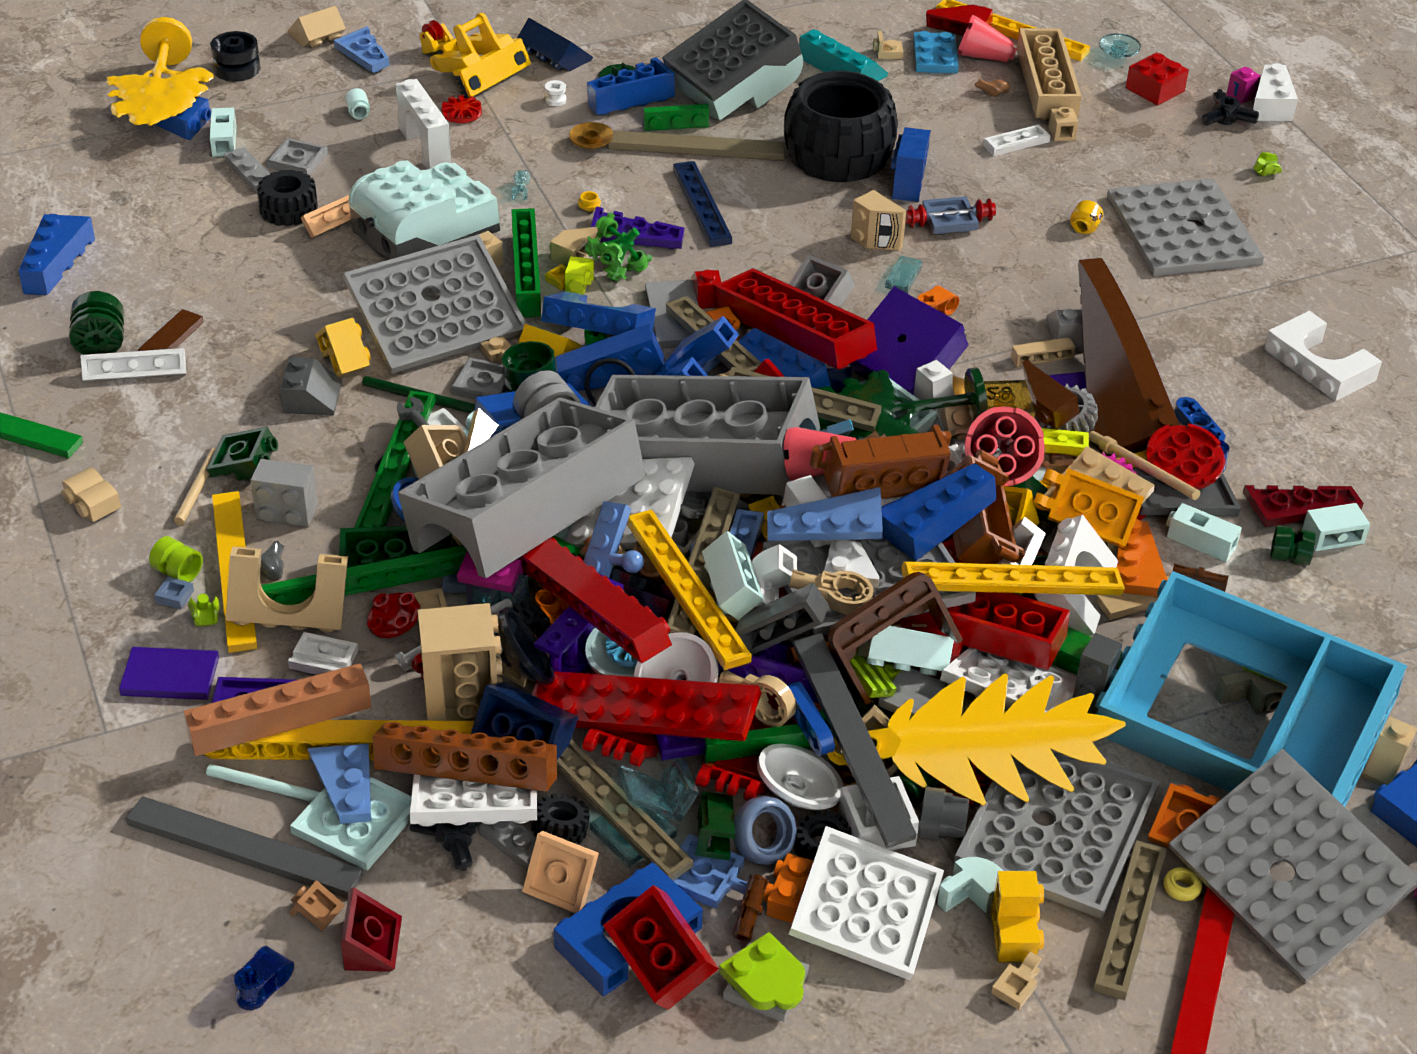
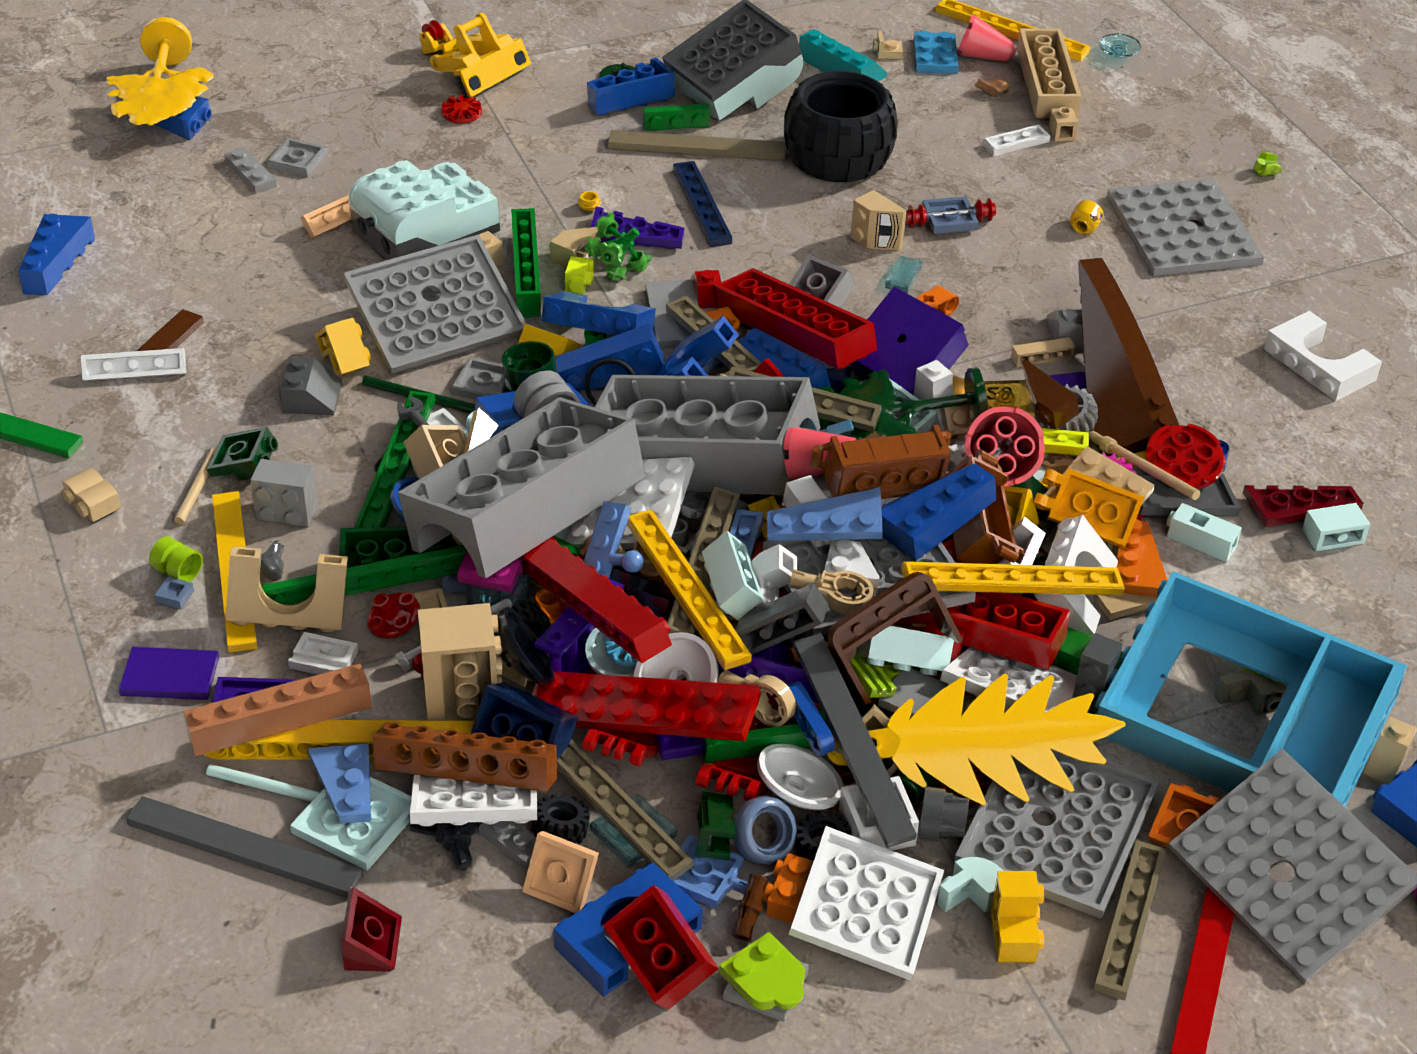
(96, 323): dark green wheel -> none
(203, 611): lime arm -> none
(222, 131): light aqua brick -> none
(235, 56): black wheel -> none
(261, 977): clear blue piece -> none
(286, 197): black tyre -> none
(316, 905): medium nougat bracket -> none
(317, 27): tan slope -> none
(357, 103): light aqua brick -> none
(363, 49): medium blue wing -> none
(422, 119): white arch -> none
(495, 348): tan plate -> none
(521, 179): clear light blue arm -> none
(552, 46): dark blue slope -> none
(555, 93): white wheel -> none
(556, 277): yellow tile -> none
(591, 135): pearl gold dish -> none
(666, 797): clear light blue bracket -> none
(910, 163): blue wedge -> none
(957, 18): red slope -> none
(1018, 984): tan plate -> none
(1157, 78): red brick -> none
(1181, 893): light yellow piece -> none
(1190, 411): blue beam -> none
(1209, 578): reddish brown pin -> none
(1228, 110): black bush -> none
(1243, 84): dark pink brick -> none
(1275, 95): white wedge -> none
(1293, 545): dark green wheel -> none

